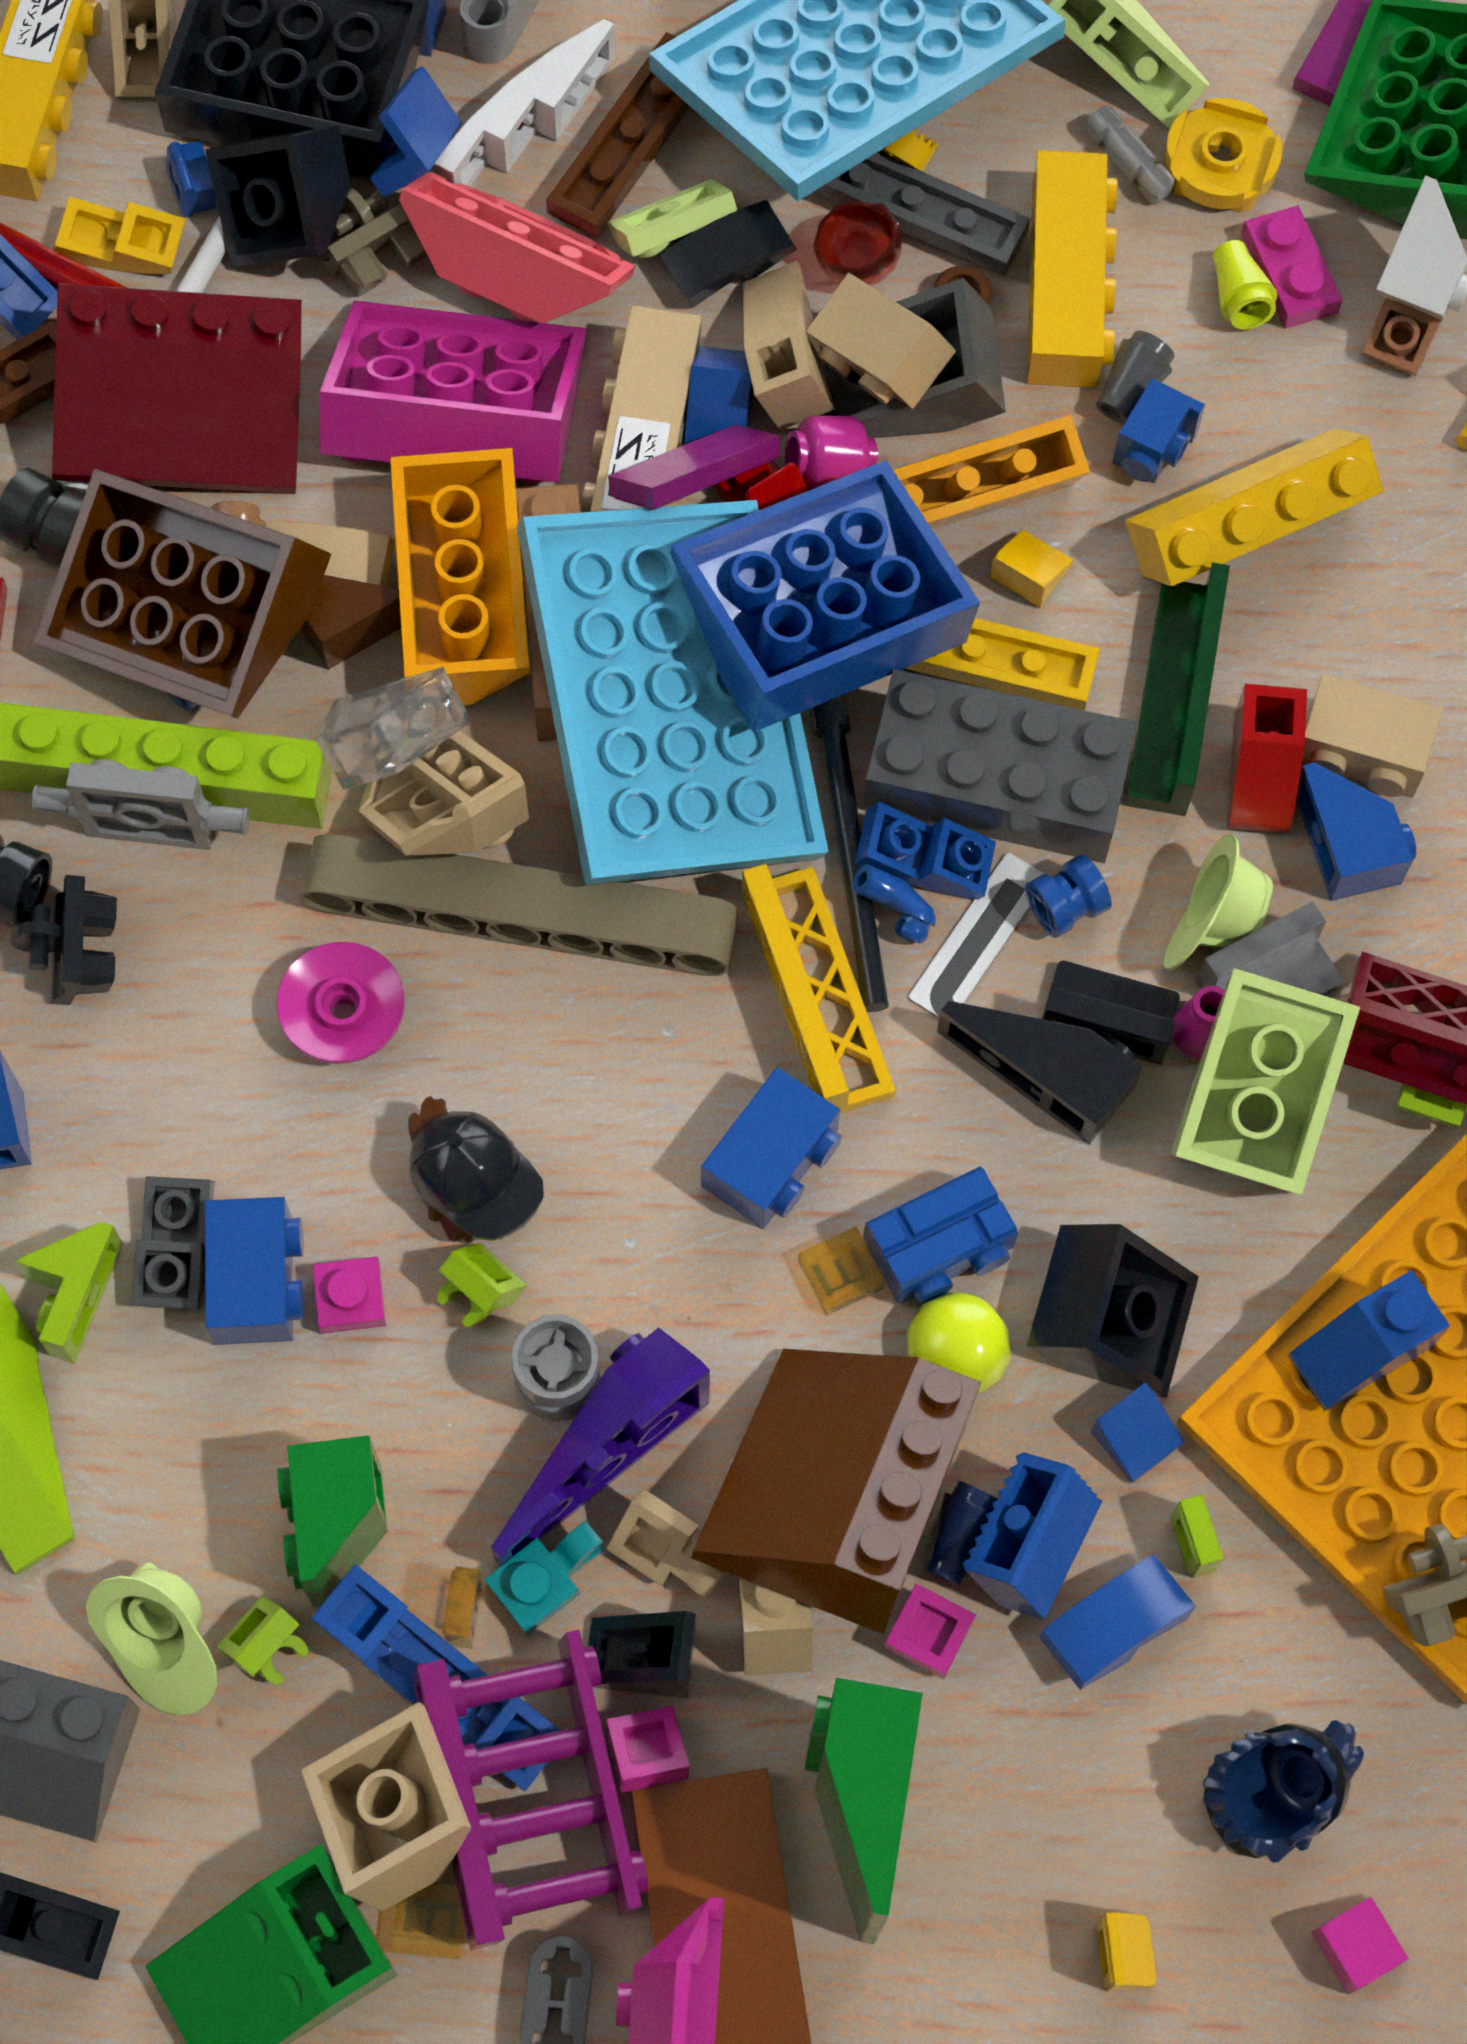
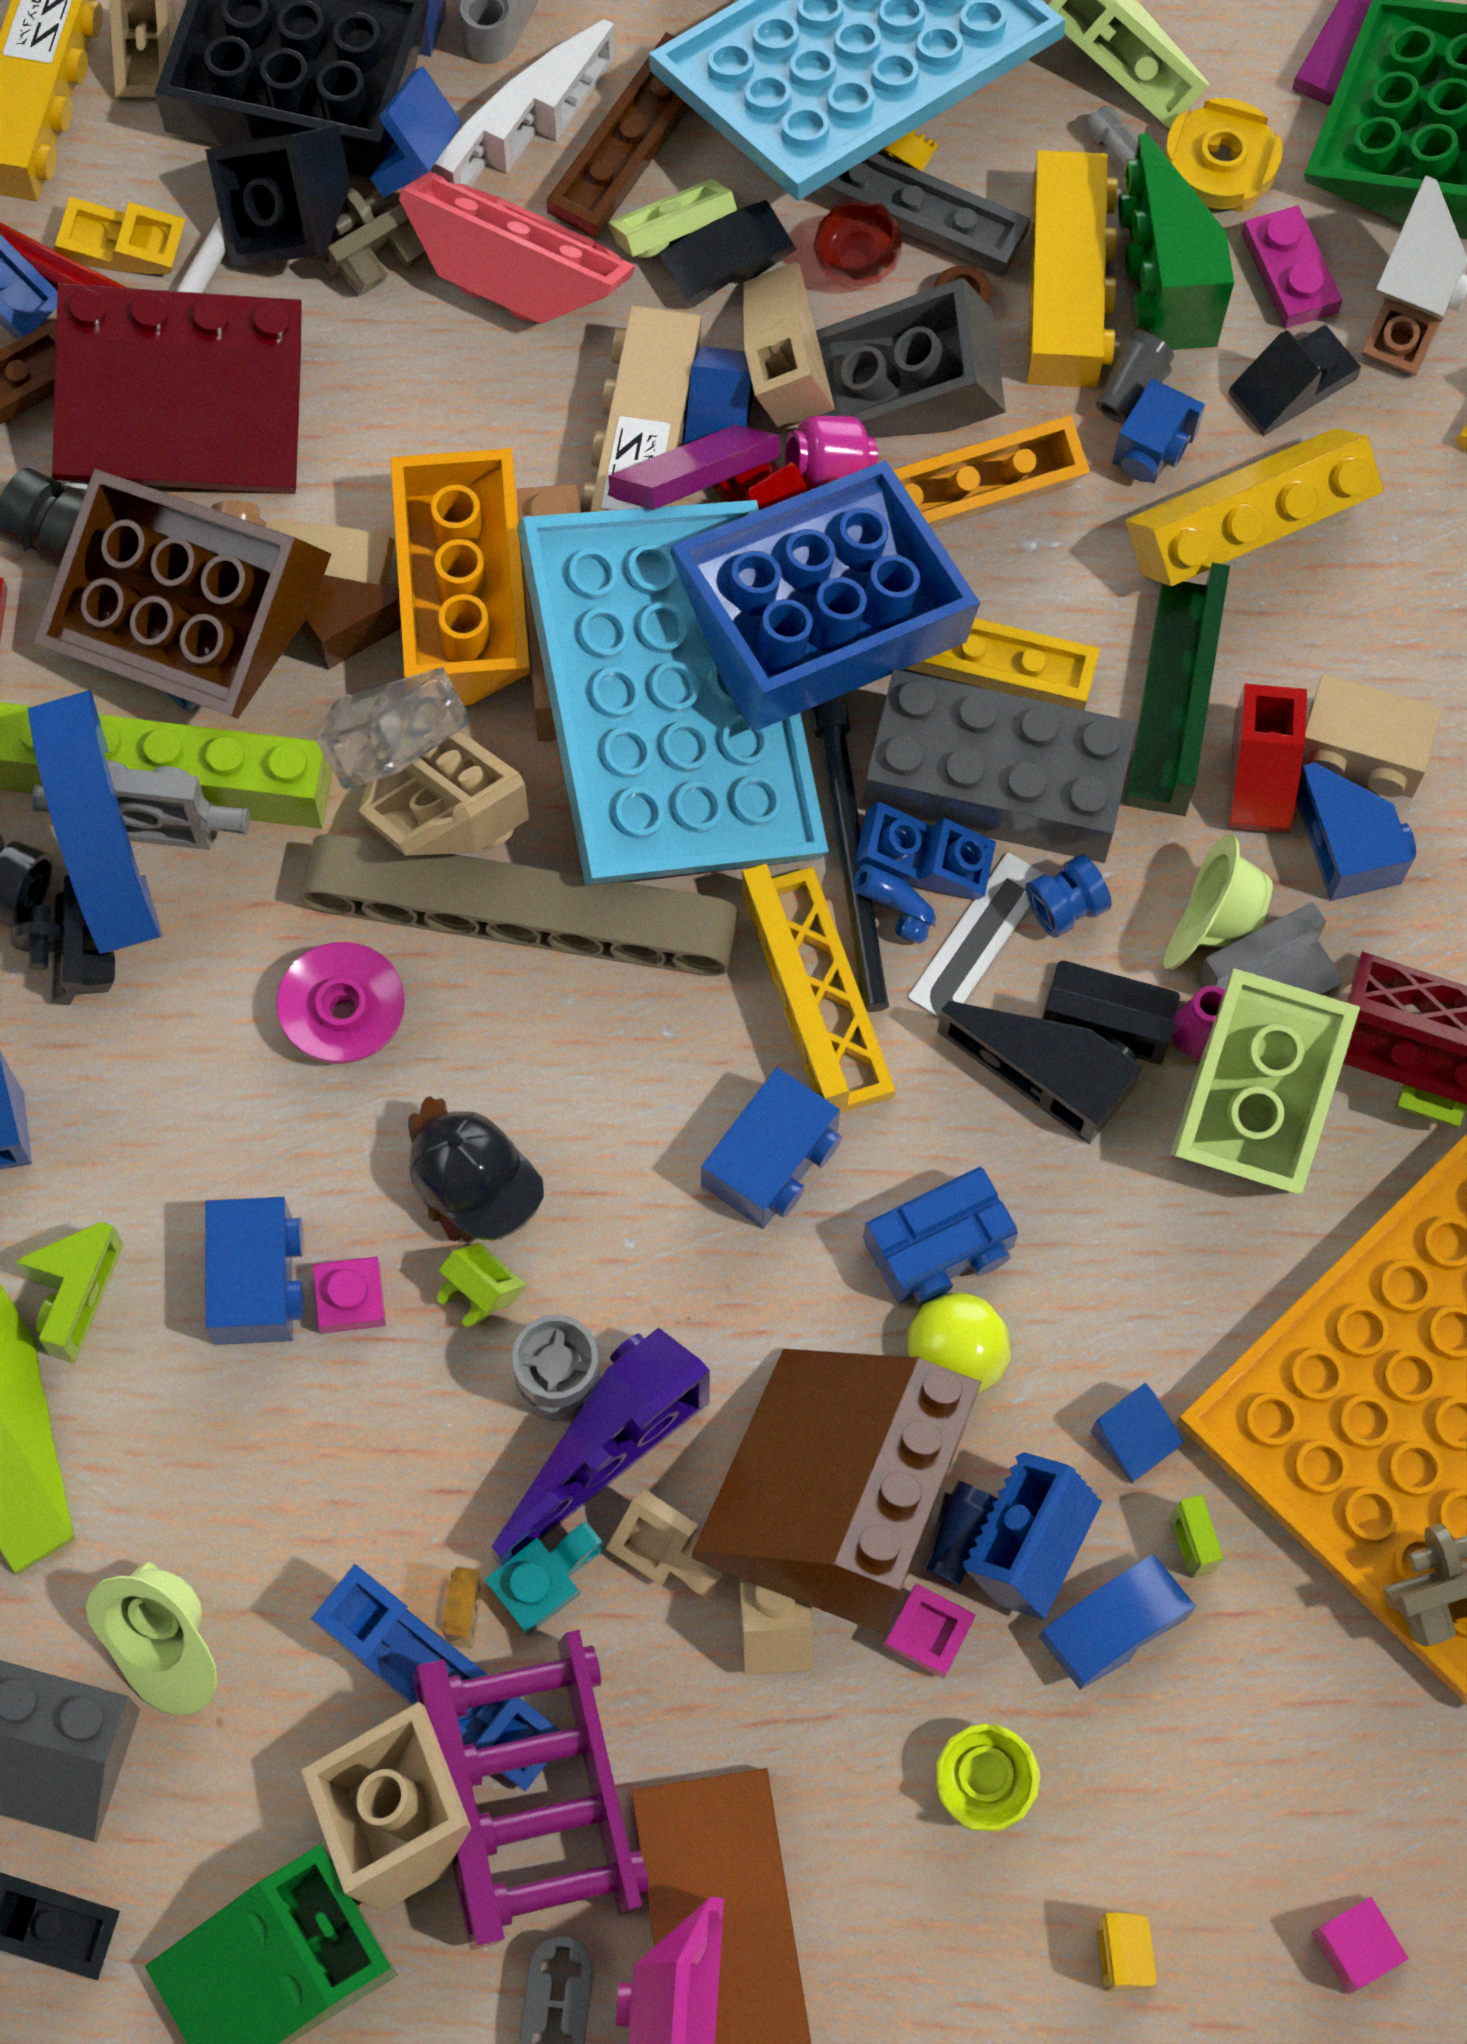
(90, 823): none -> blue slope
(172, 1243): dark grey slope -> none
(190, 177): blue piece -> none
(259, 1636): lime tile -> none
(336, 1510): green slope -> none
(430, 1924): clear yellow tile -> none
(450, 384): dark pink slope -> none
(645, 1652): black slope -> none
(647, 1749): dark pink plate -> none
(841, 1270): clear yellow tile -> none
(863, 1767): green slope -> none
(880, 342): tan brick -> none
(987, 1777): none -> neon yellow hair
(1030, 567): yellow slope -> none
(1113, 1308): black slope -> none
(1173, 252): none -> green slope
(1243, 288): neon yellow cone -> none
(1281, 1787): dark blue hair -> none
(1293, 377): none -> black slope
(1369, 1340): blue slope -> none

